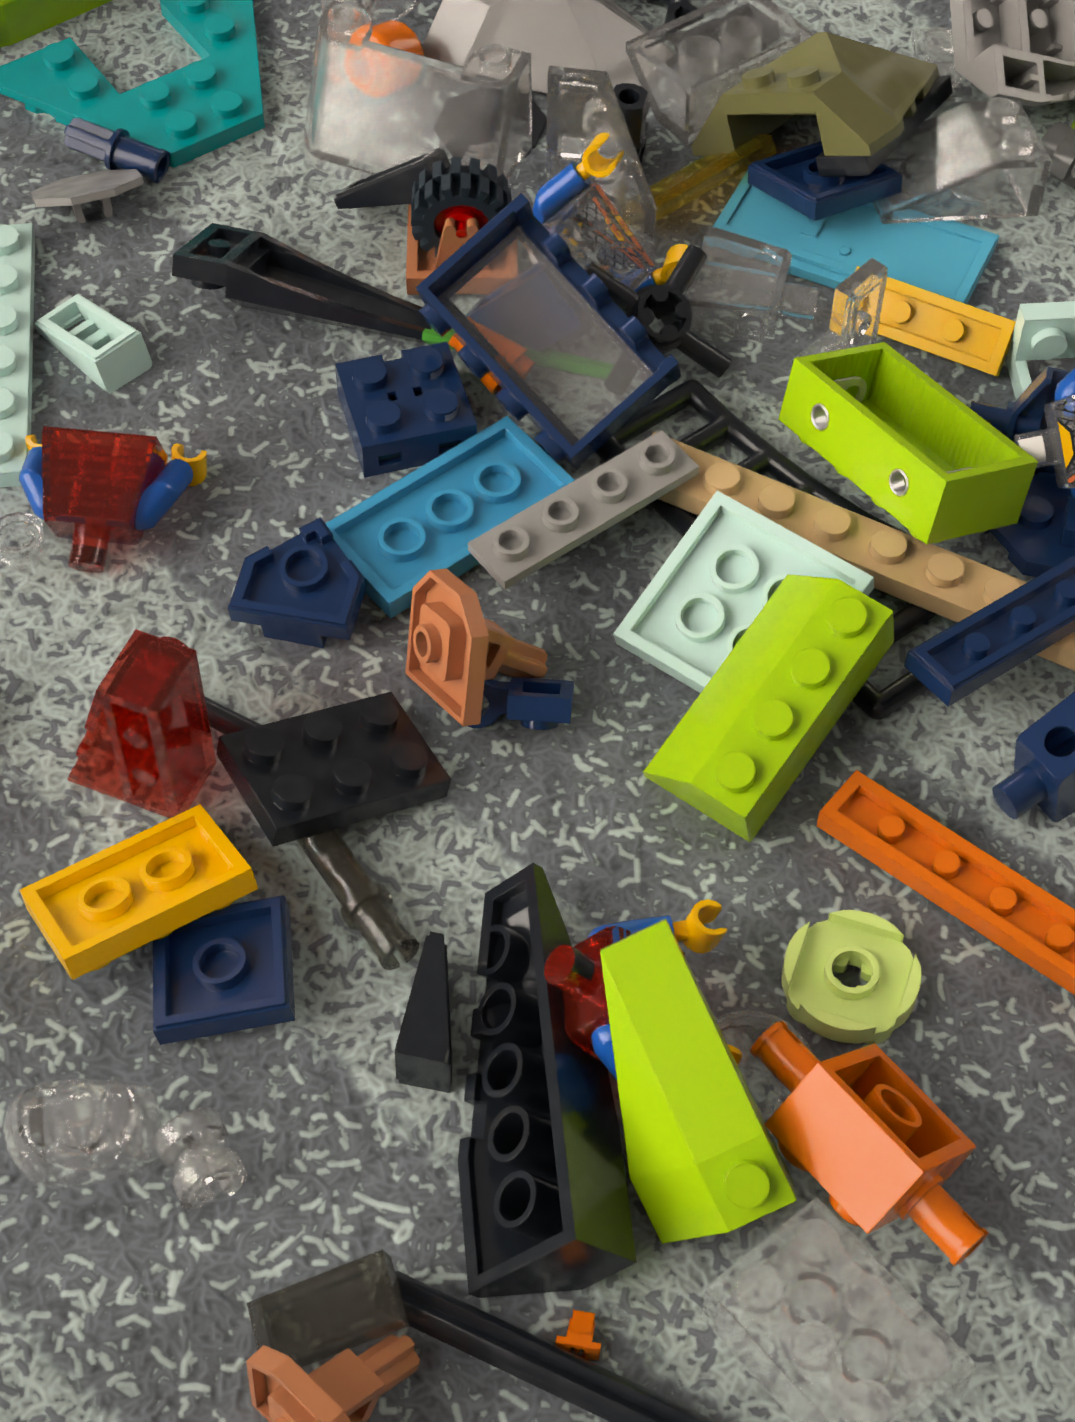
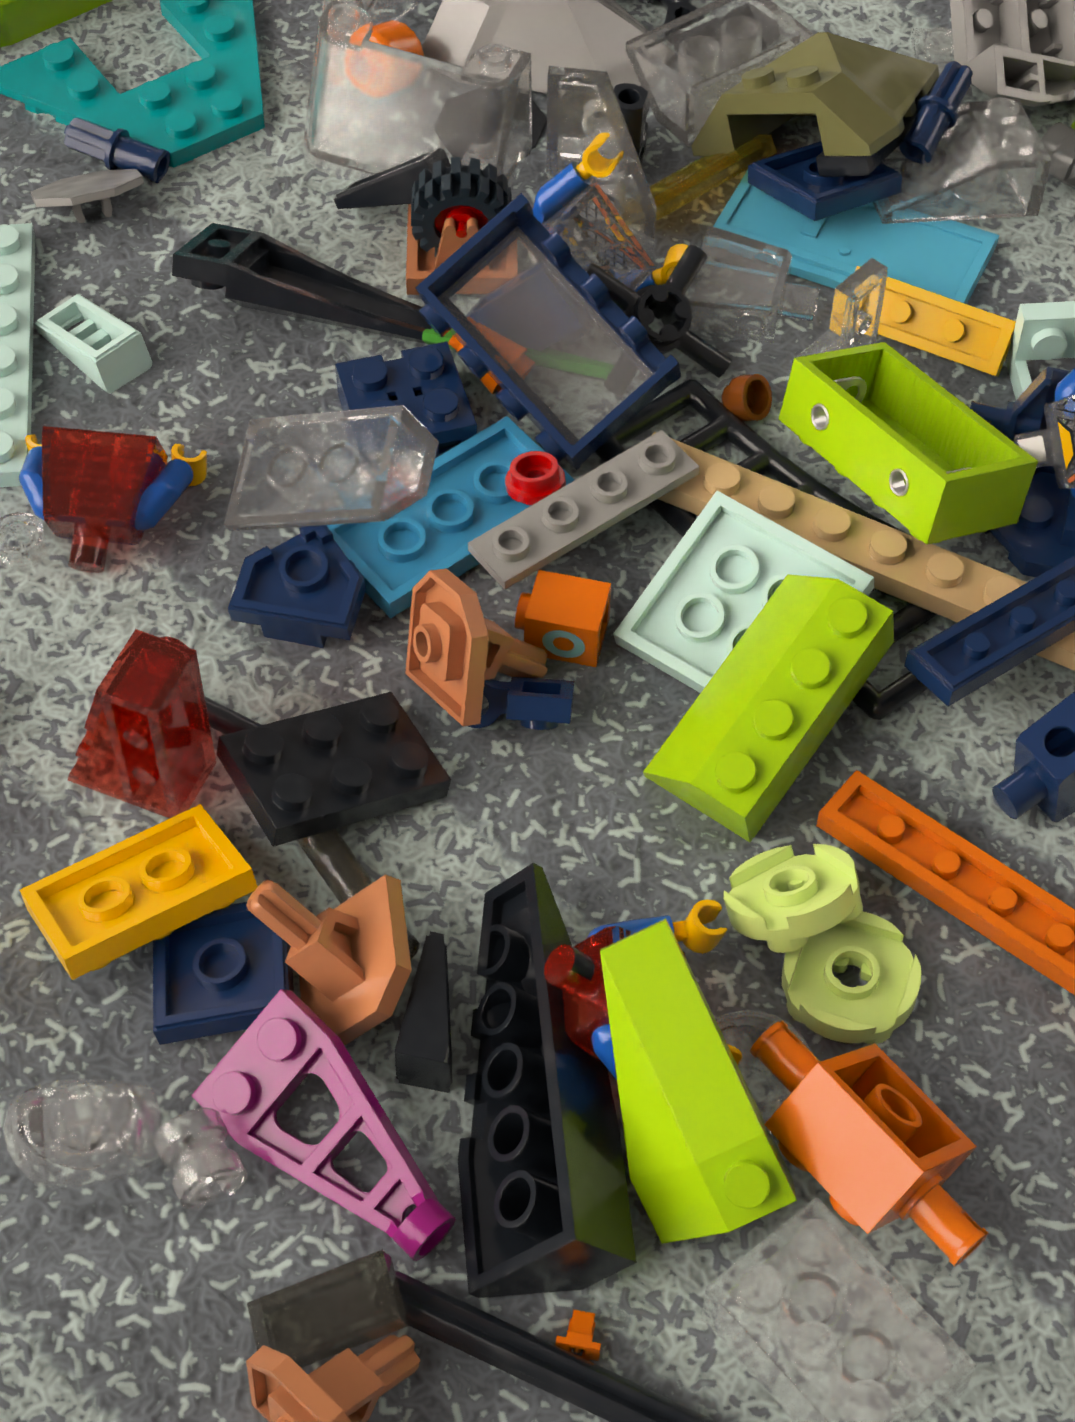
(265, 1070): none -> plate
(330, 469): none -> clear slope
(346, 957): none -> nougat piece
(534, 477): none -> red plate
(565, 616): none -> orange brick
(748, 397): none -> dark orange hinge
(793, 896): none -> yellowish green plate
(936, 113): none -> dark blue axle

